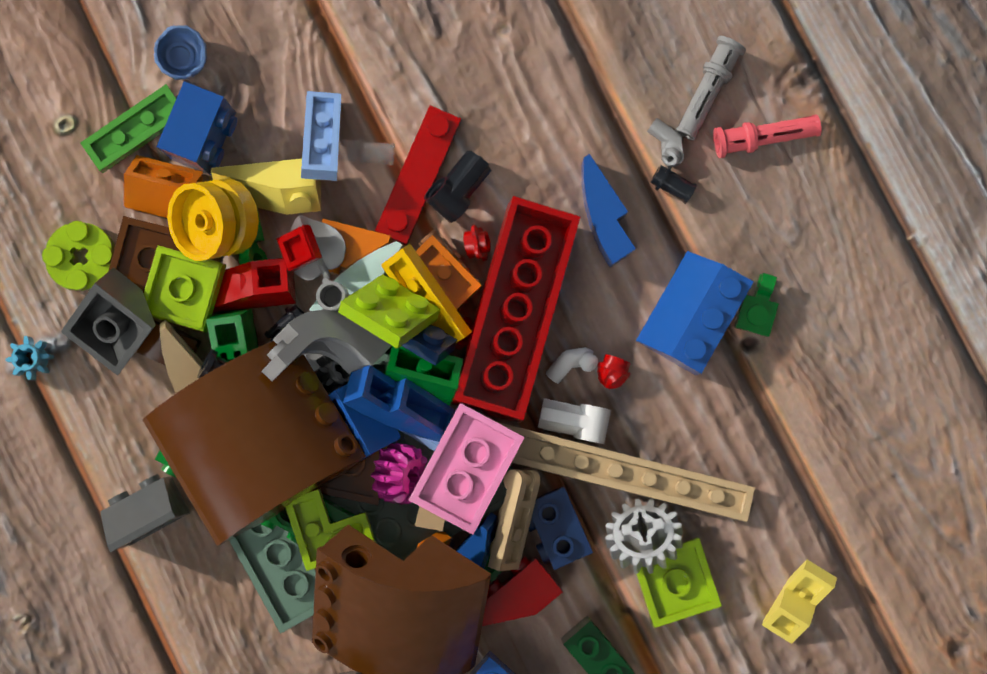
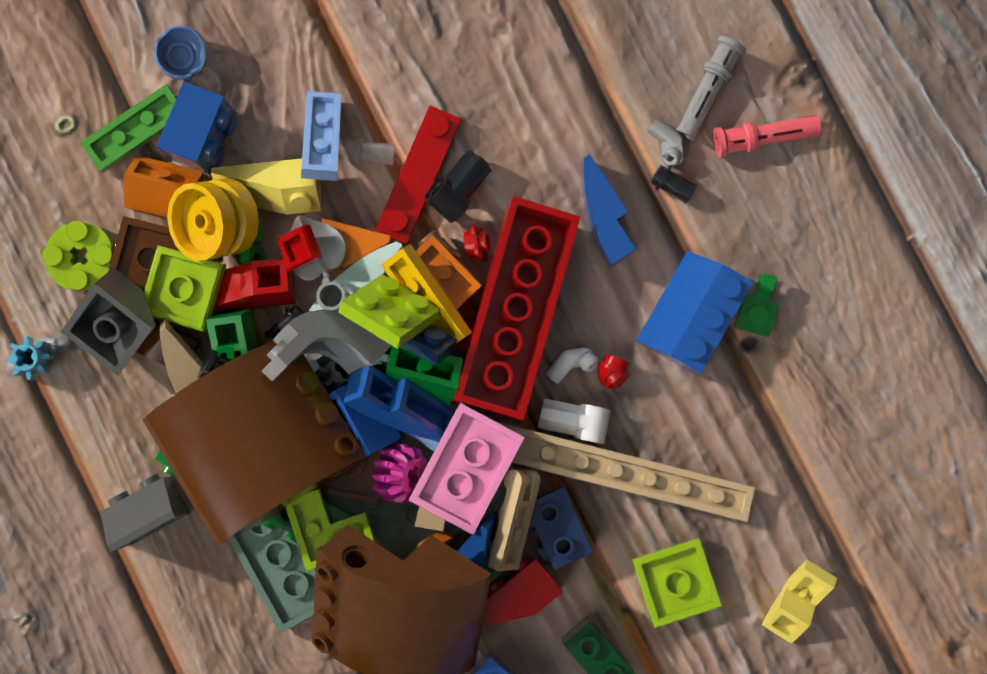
(626, 538): light grey gear -> none

